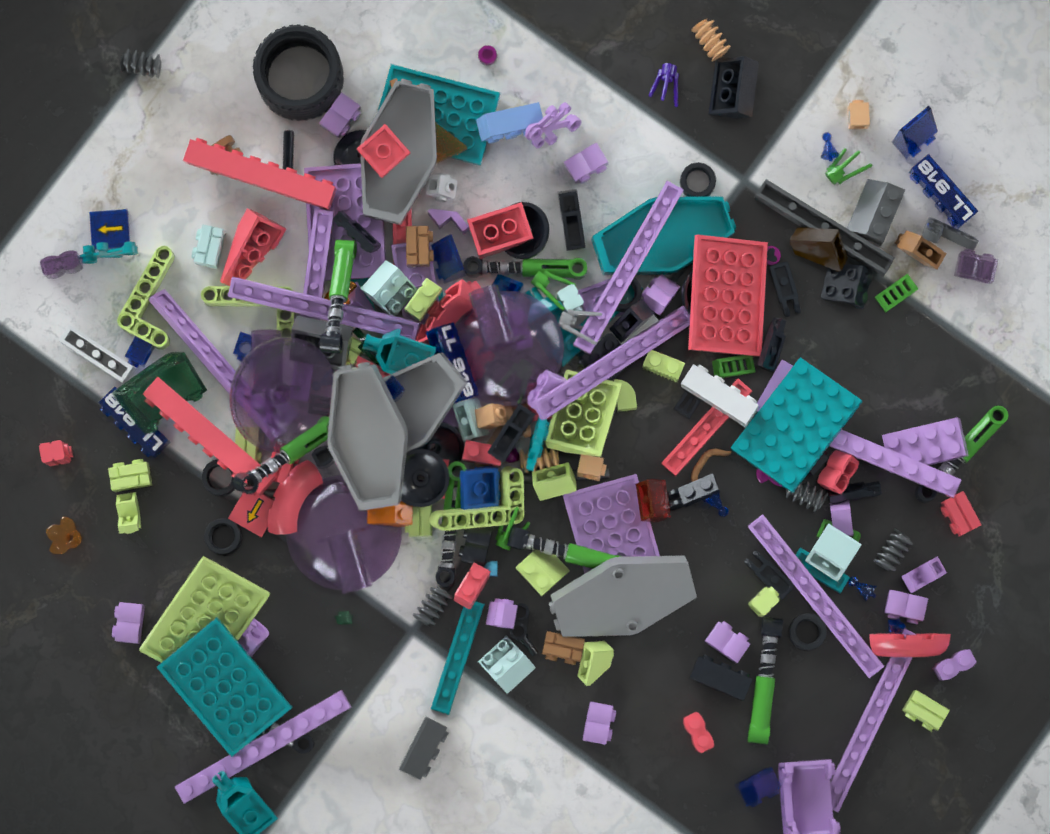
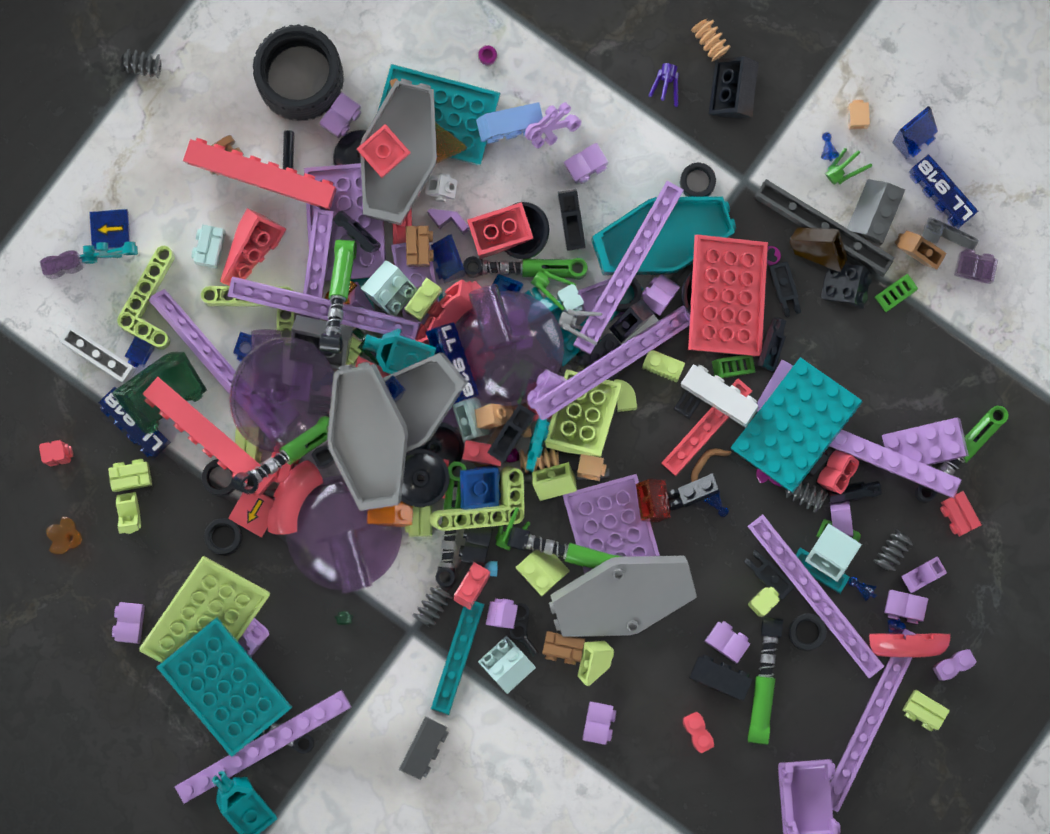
(758, 786): clear blue slope -> none

